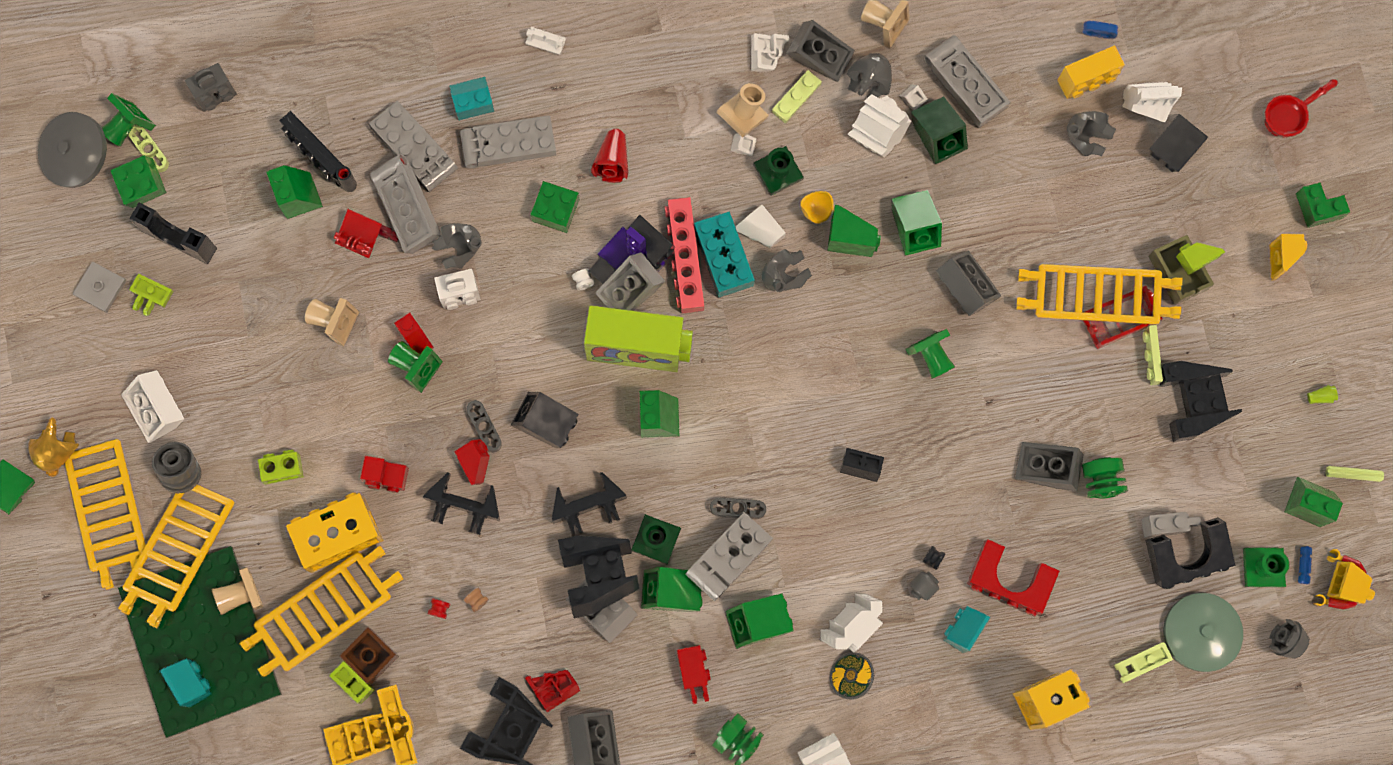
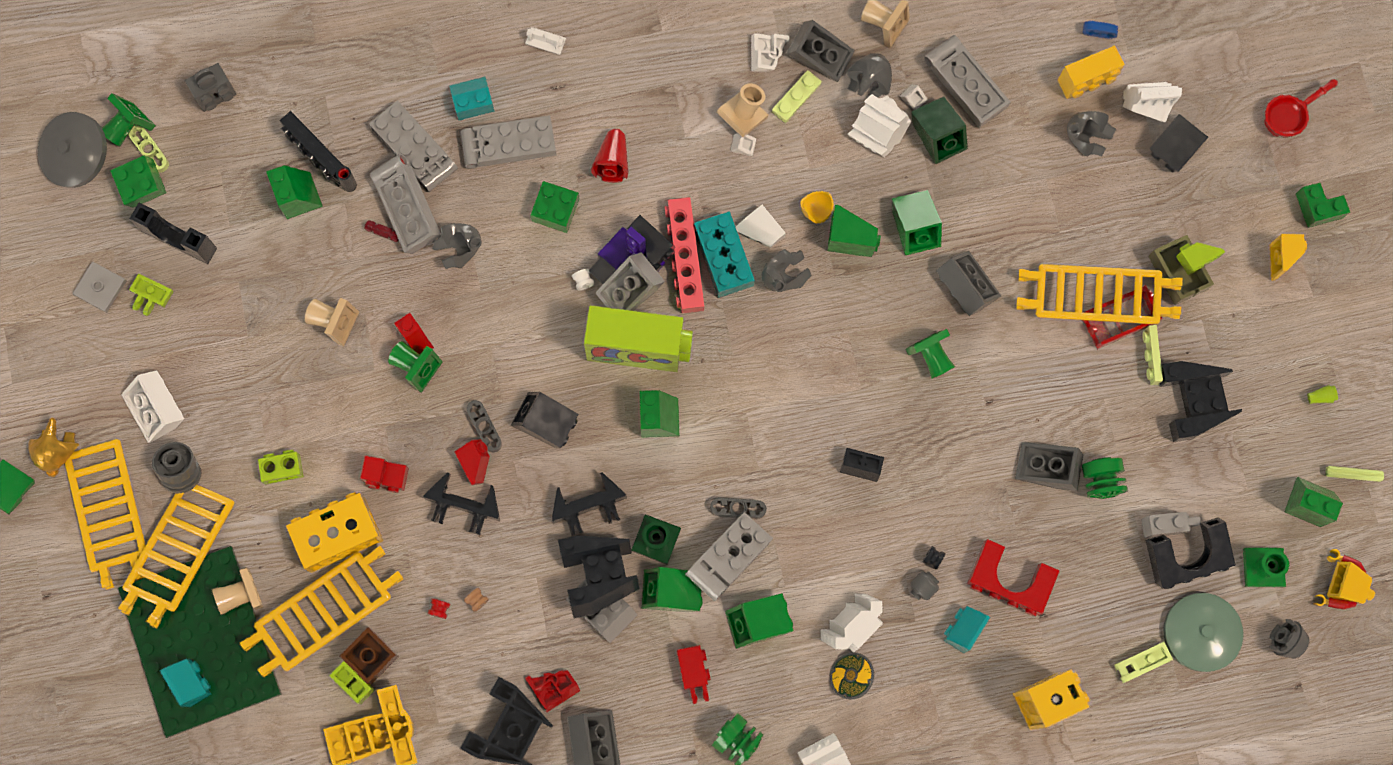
(358, 233): red hinge -> none
(457, 285): white brick -> none
(778, 170): dark green plant -> none
(1305, 565): blue axle -> none

